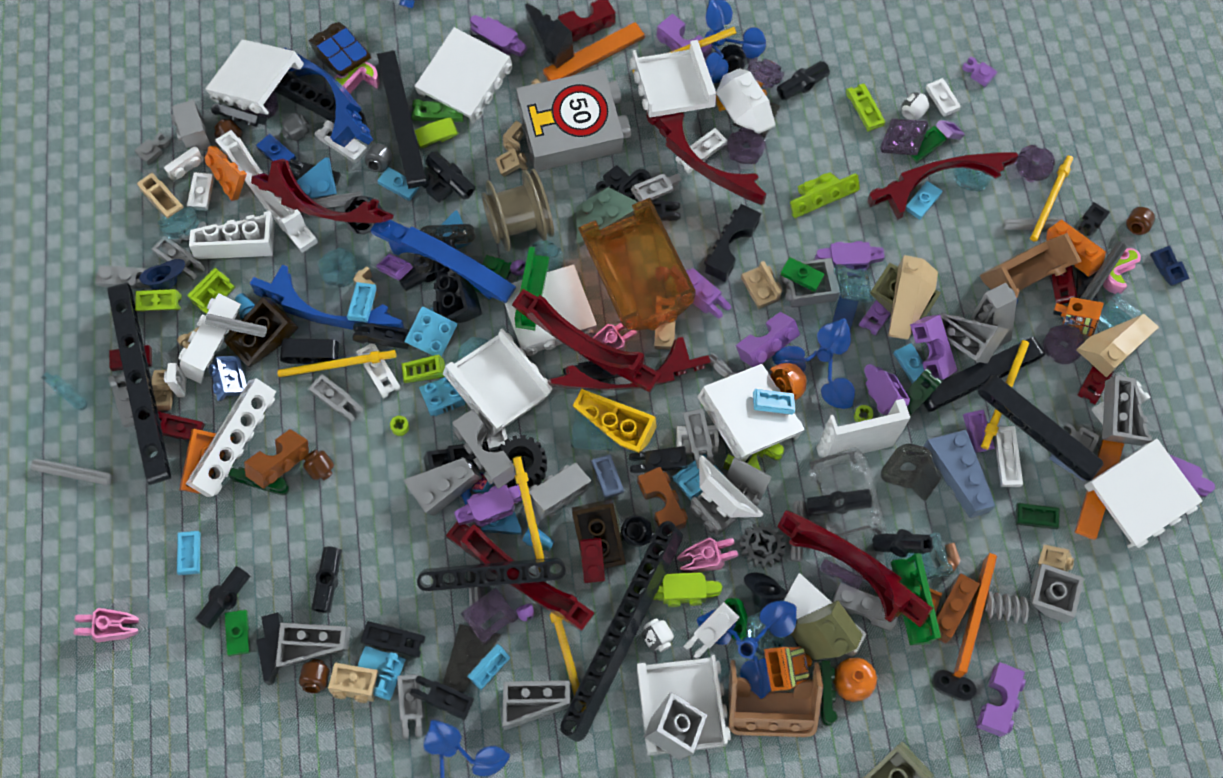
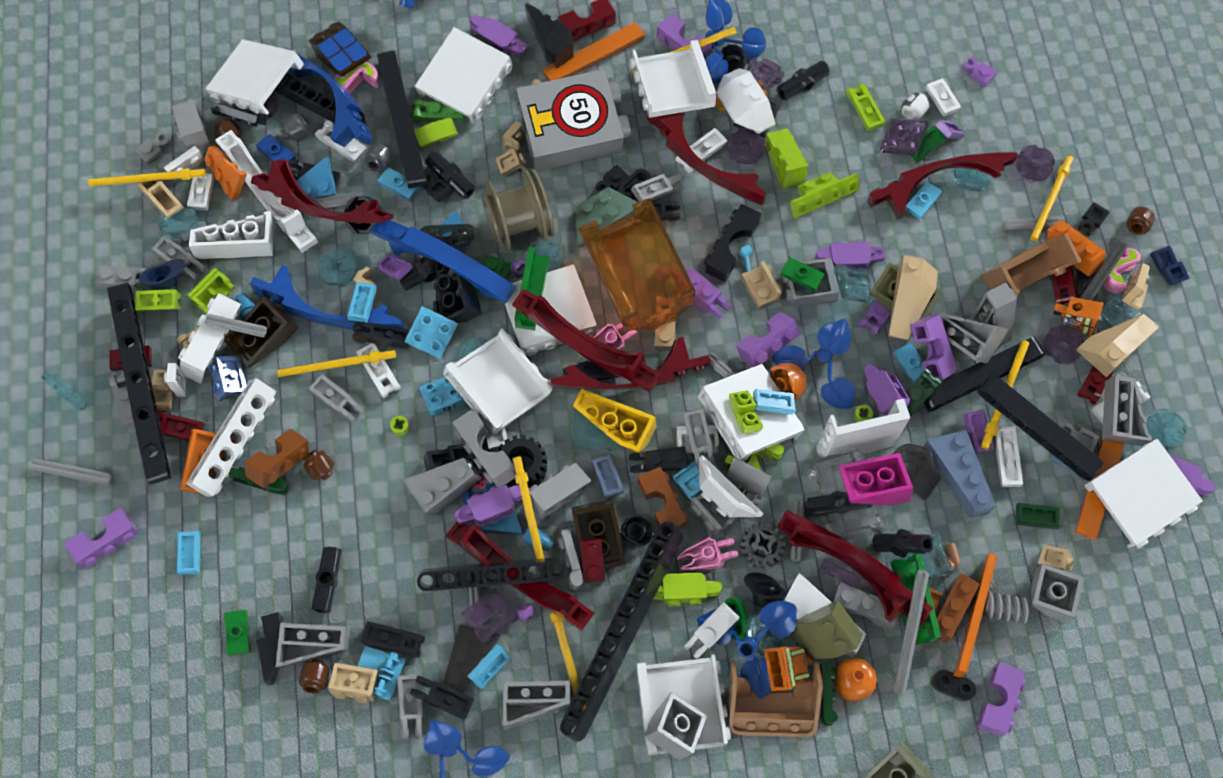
(107, 625): bright pink hinge -> none
(118, 531): none -> medium lavender arch
(184, 174): none -> yellow bar
(222, 597): black piece -> none
(308, 350): black beam -> none
(432, 374): lime slope -> none
(571, 561): none -> light grey hinge
(657, 635): white head -> none
(744, 412): none -> lime slope
(745, 252): none -> medium azure hand
(786, 158): none -> lime wedge
(845, 309): dark blue slope -> none
(877, 480): none -> dark pink slope
(911, 632): none -> light grey axle
(1137, 287): none -> tan bracket
(1174, 422): none -> clear light blue plate

